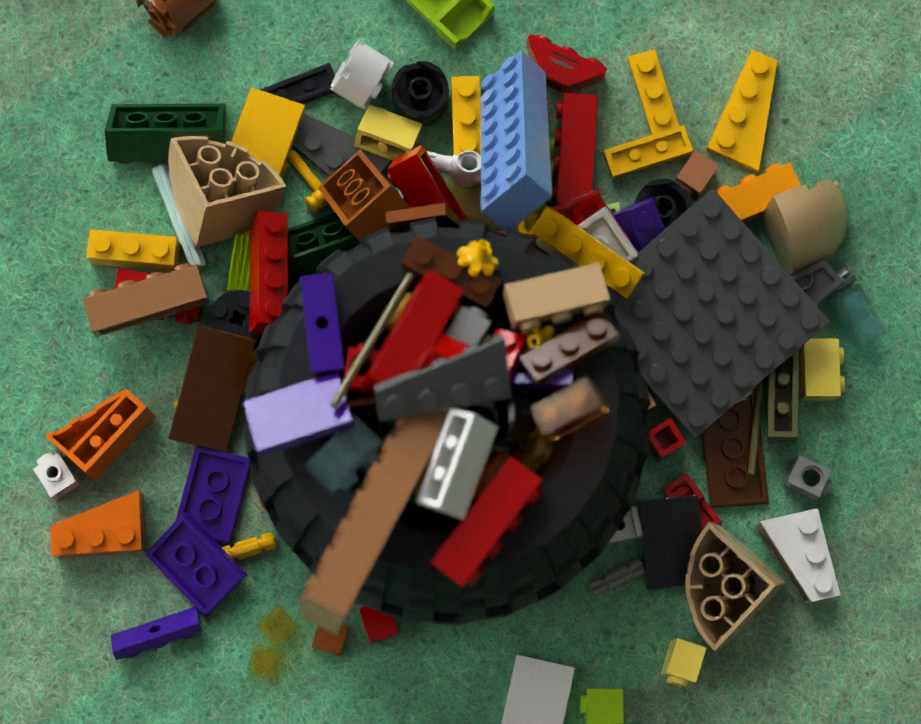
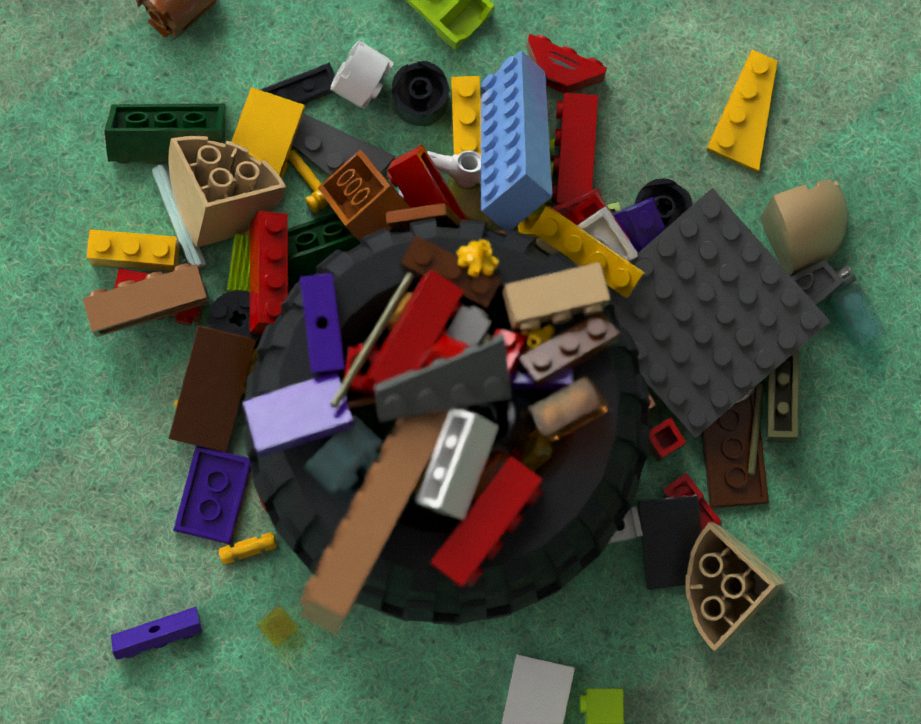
(63, 482): white brick -> none
(103, 433): orange wedge -> none
(104, 530): orange wedge -> none
(196, 564): dark purple tile -> none
(265, 661): clear yellow plate -> none
(329, 642): dark orange tile -> none
(378, 625): red brick -> none
(386, 133): light yellow brick -> none
(616, 576): light grey axle -> none
(647, 152): yellow plate -> none
(652, 91): yellow plate -> none
(682, 662): light yellow brick -> none
(696, 174): nougat brick -> none
(754, 193): light orange brick -> none
(795, 478): light grey brick -> none
(803, 553): white wedge -> none
(821, 370): light yellow brick -> none

